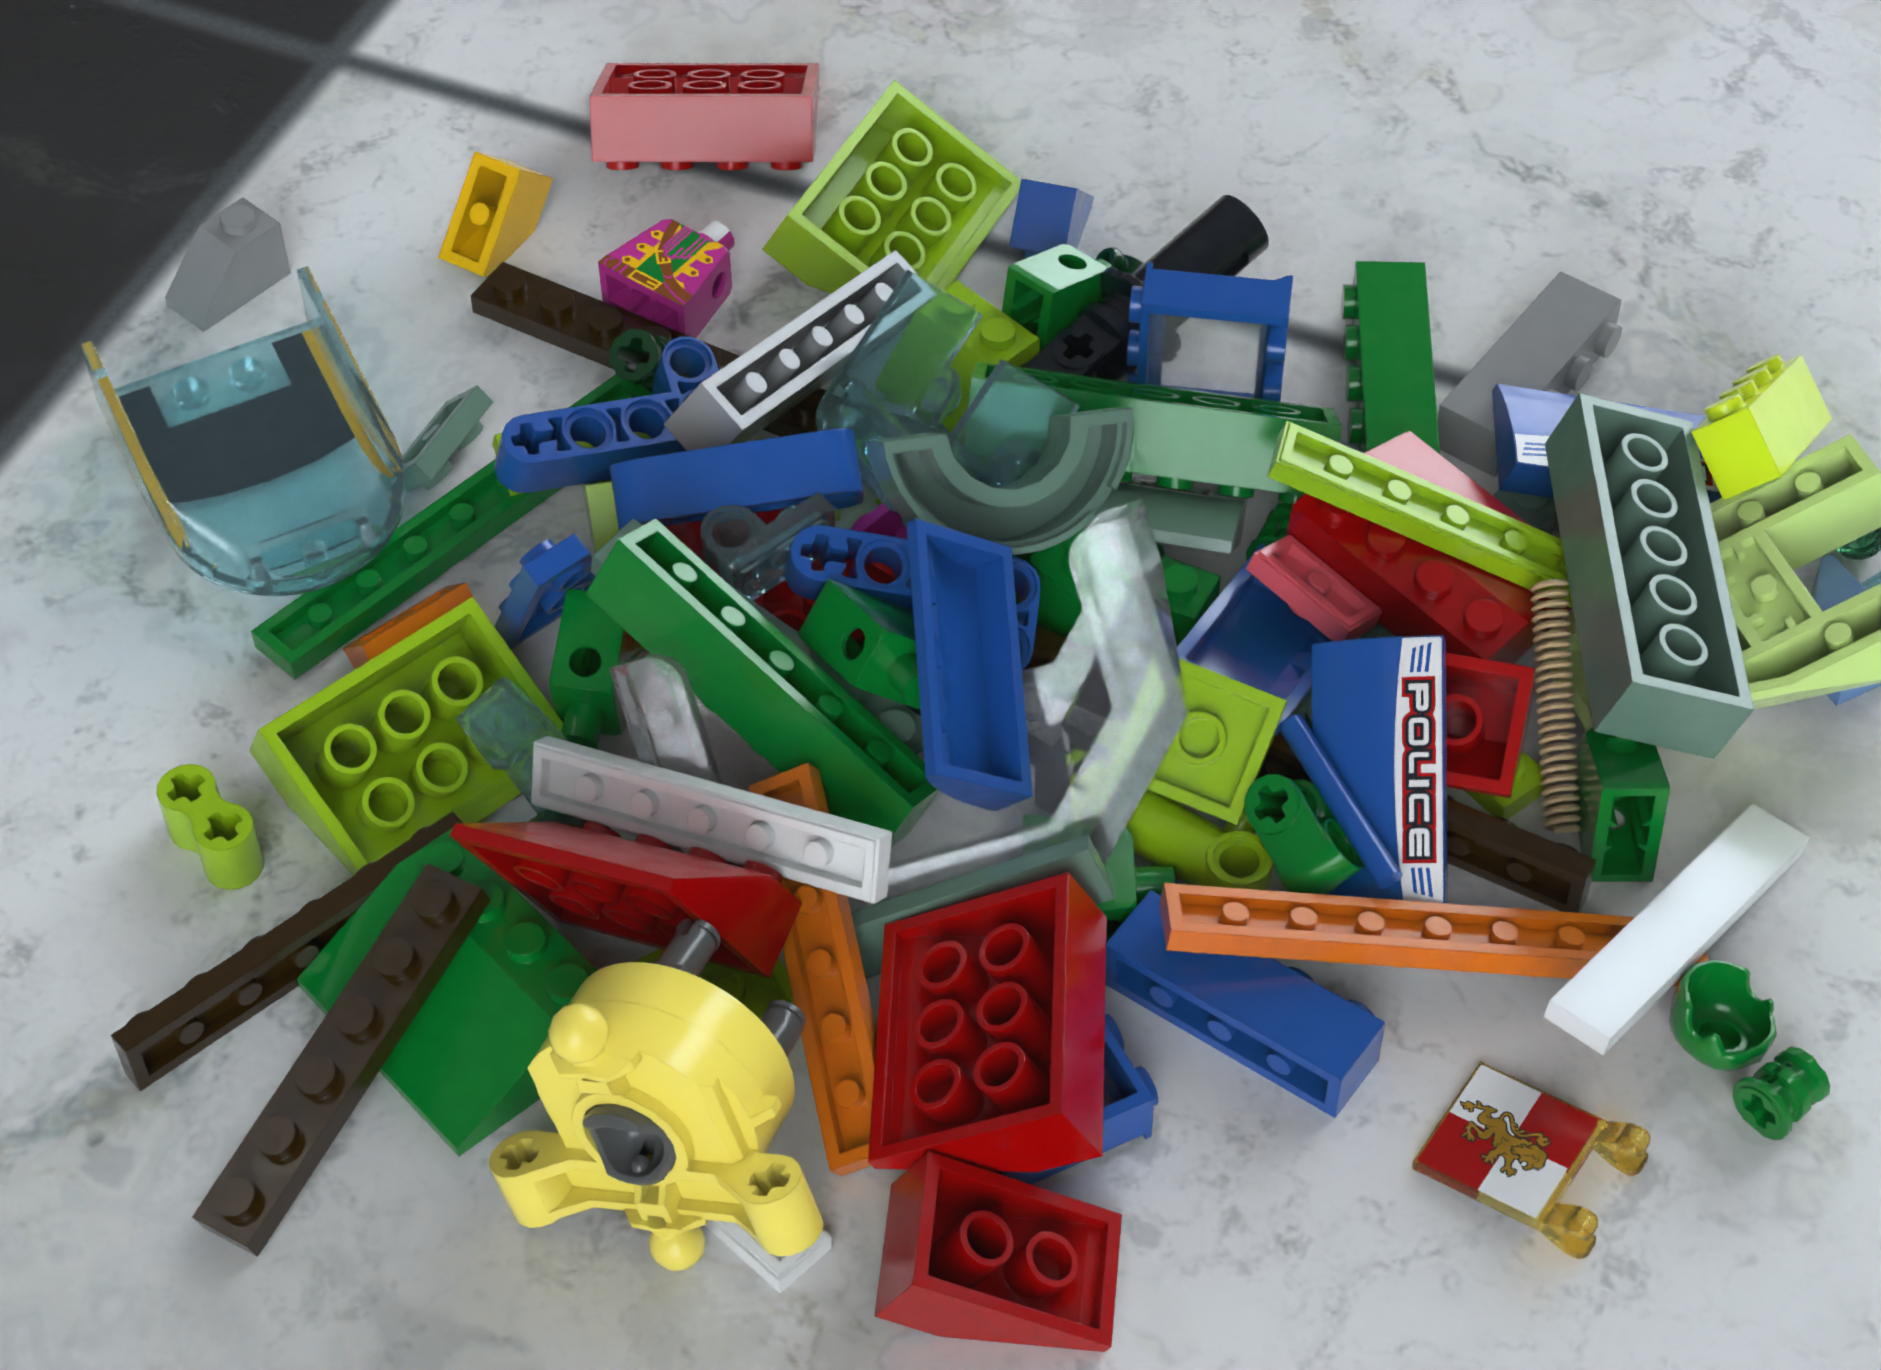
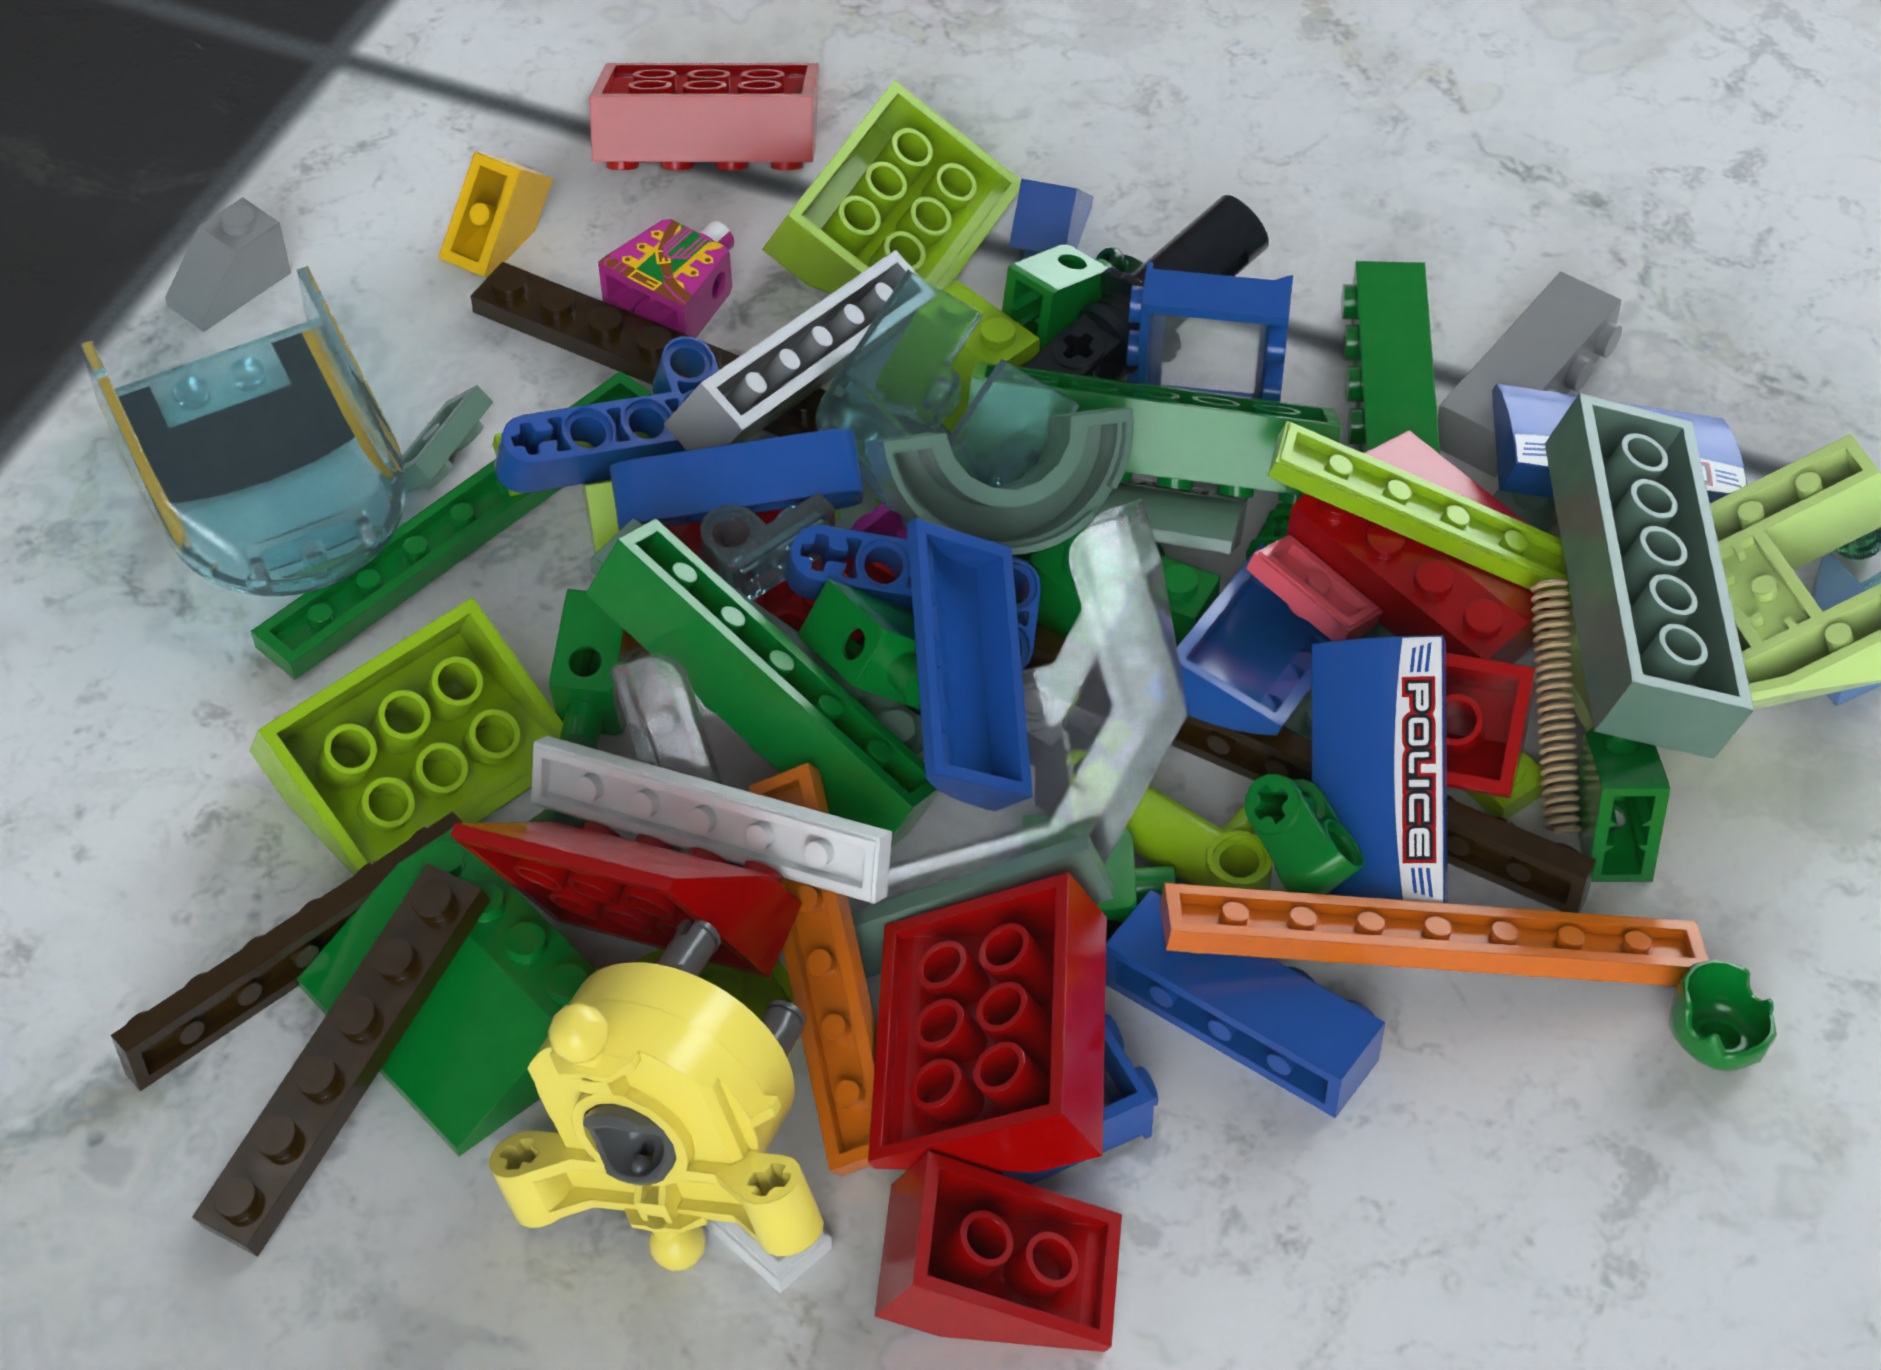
(210, 826): lime axle -> none
(406, 623): orange plate -> none
(504, 730): clear light blue slope -> none
(542, 586): blue wing -> none
(629, 351): dark green bush -> none
(1218, 743): lime plate -> none
(1340, 801): blue bar -> none
(1523, 1151): flag -> none
(1675, 929): white tile -> none
(1761, 424): neon yellow brick -> none
(1781, 1092): green bush -> none

